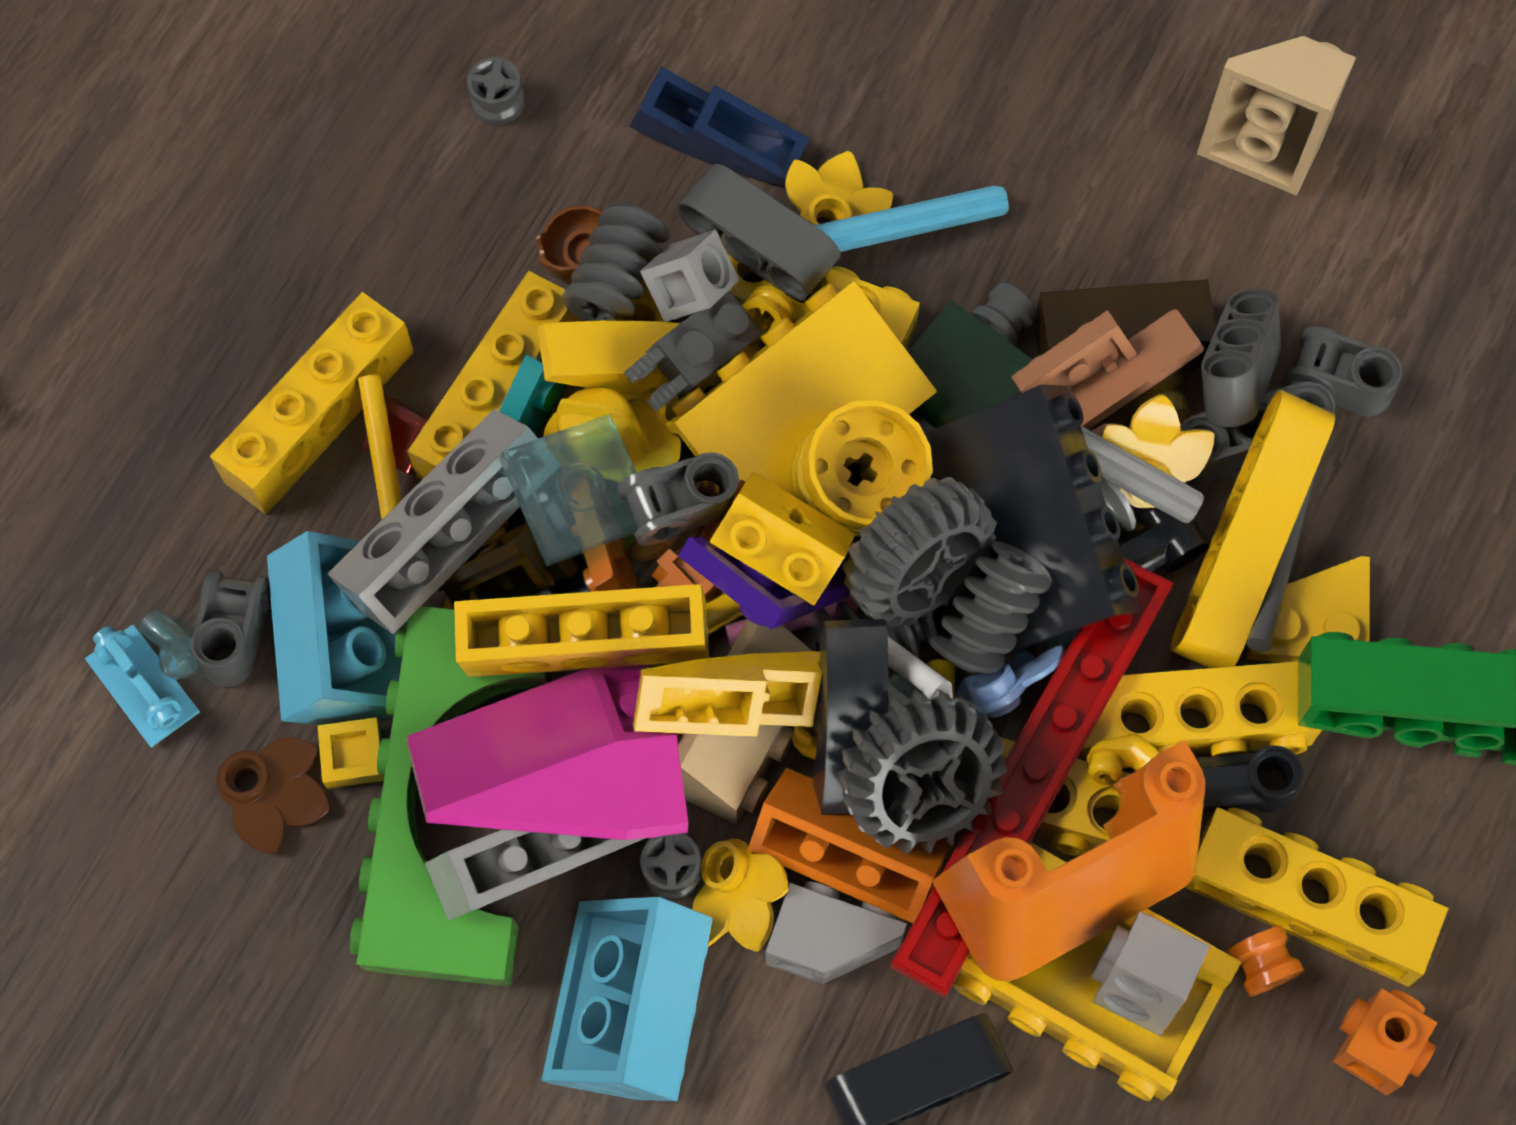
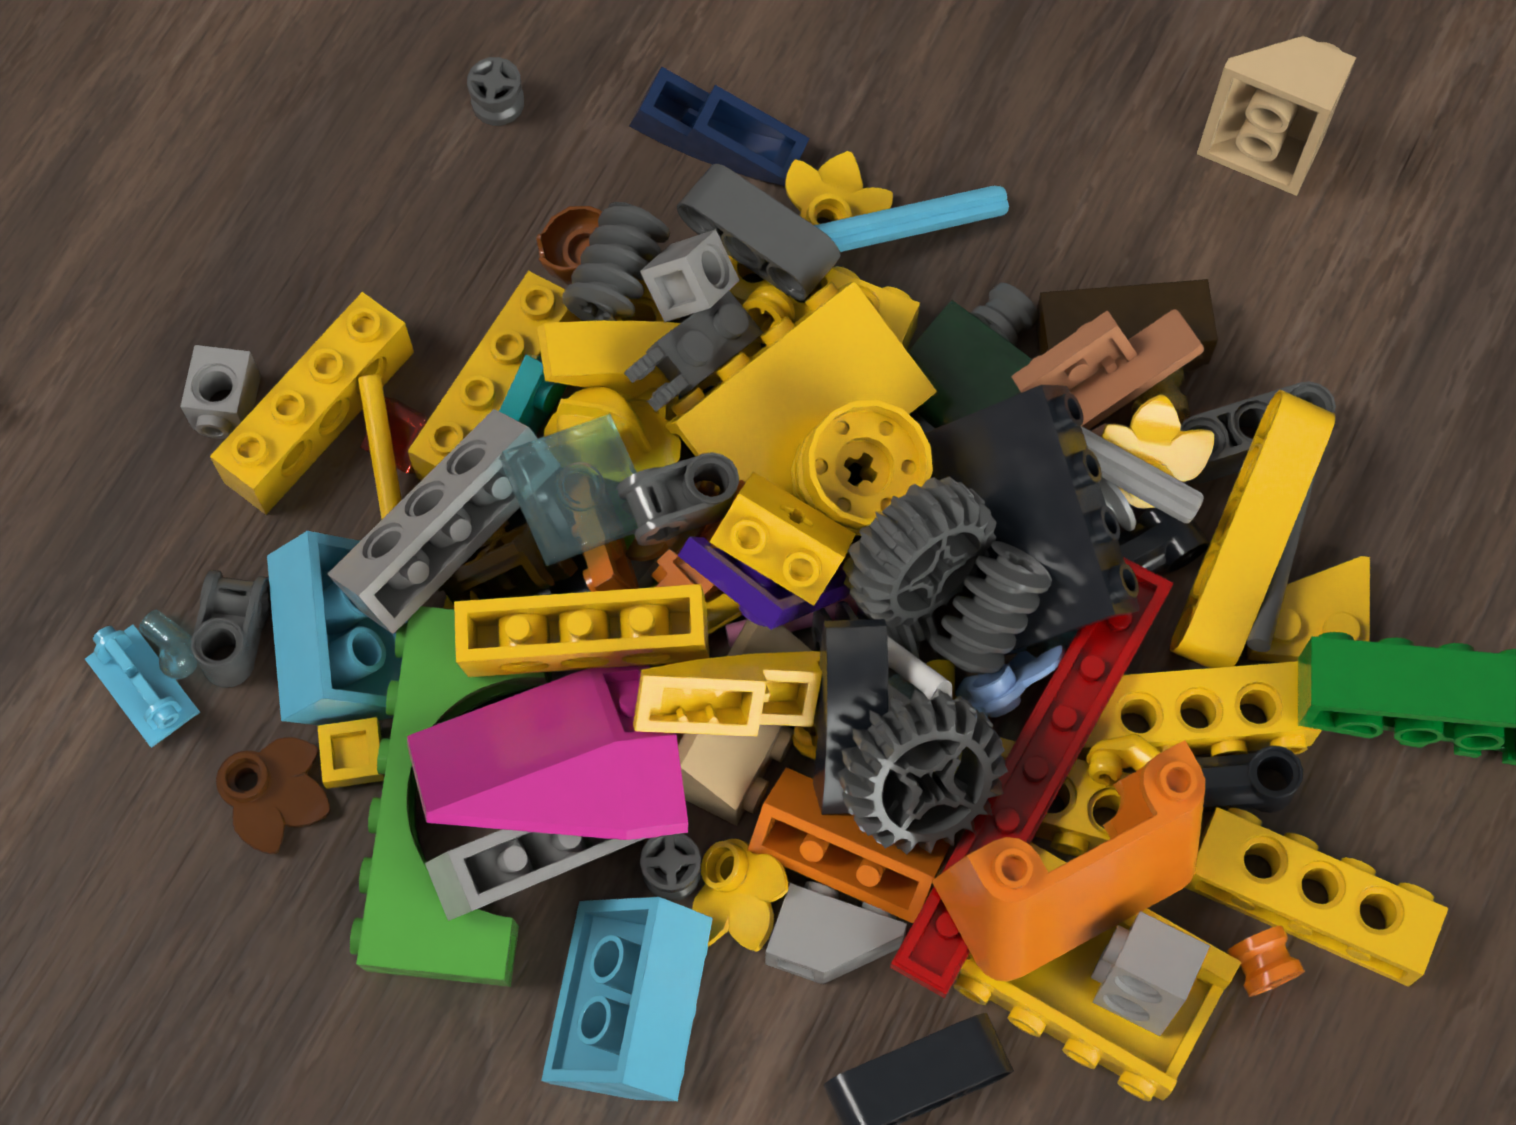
(213, 371): none -> light grey brick
(1241, 357): dark grey beam -> none
(1343, 366): dark grey piece -> none
(1386, 1040): orange brick -> none

